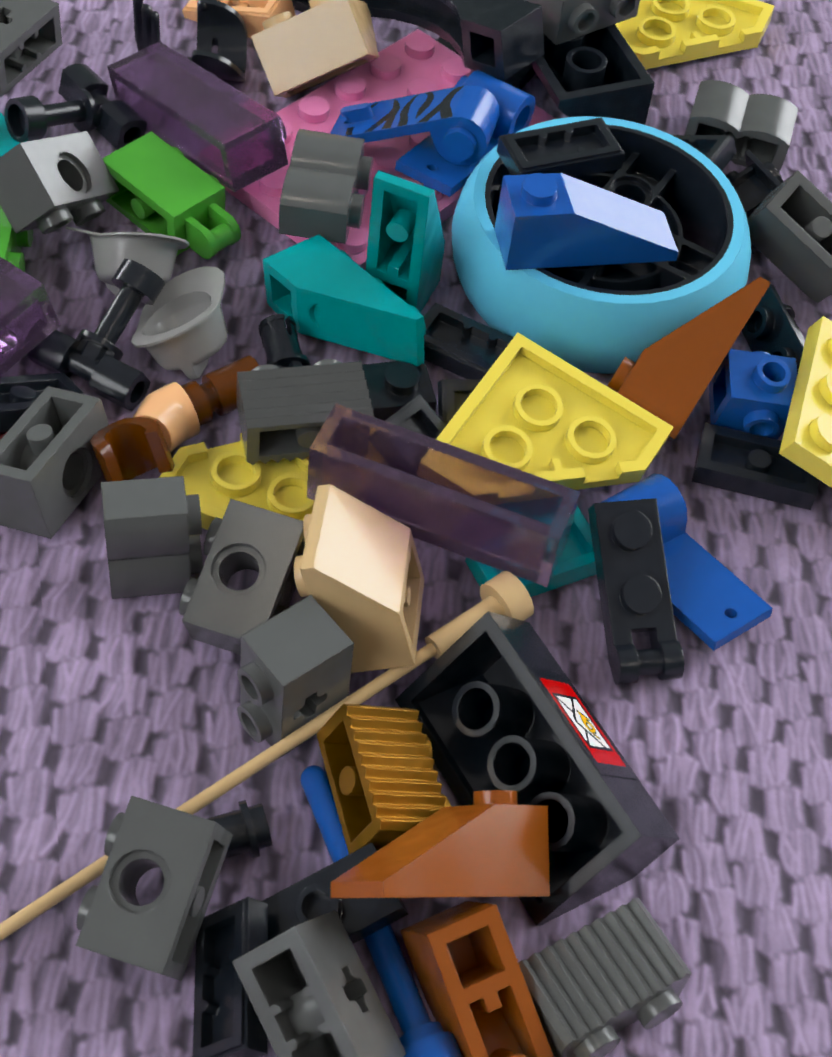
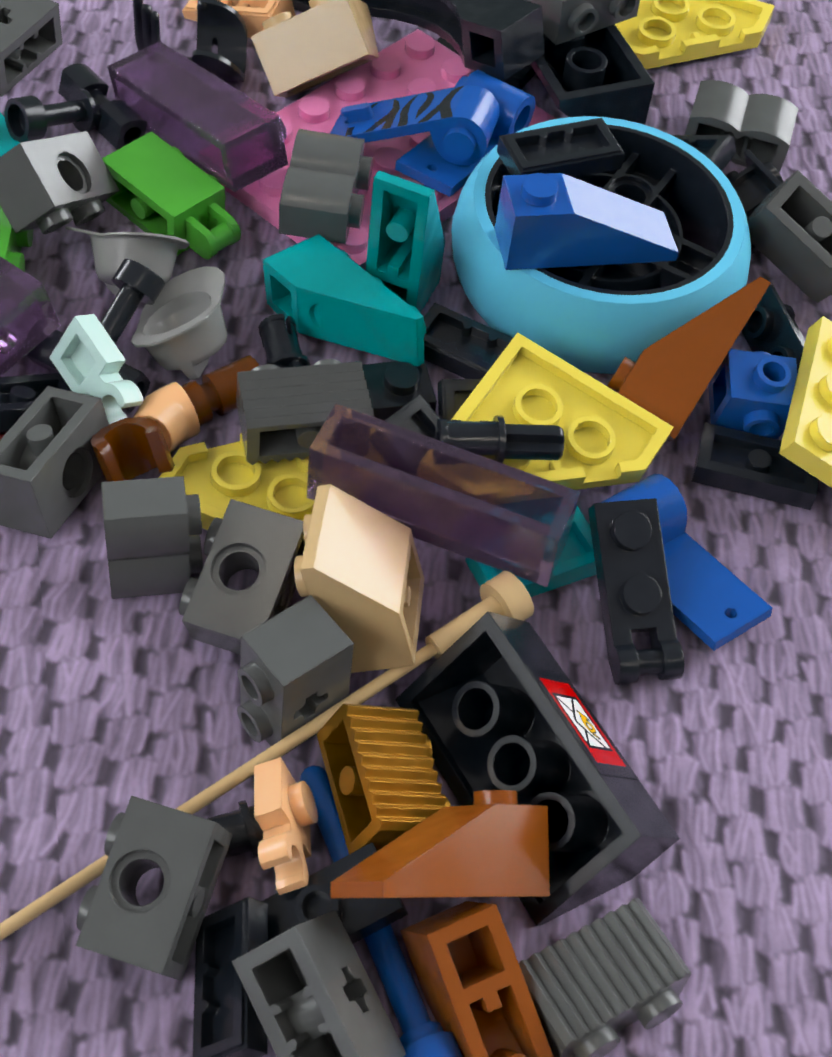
(92, 366): none -> light aqua plate
(285, 816): none -> light nougat plate
(501, 440): none -> black axle

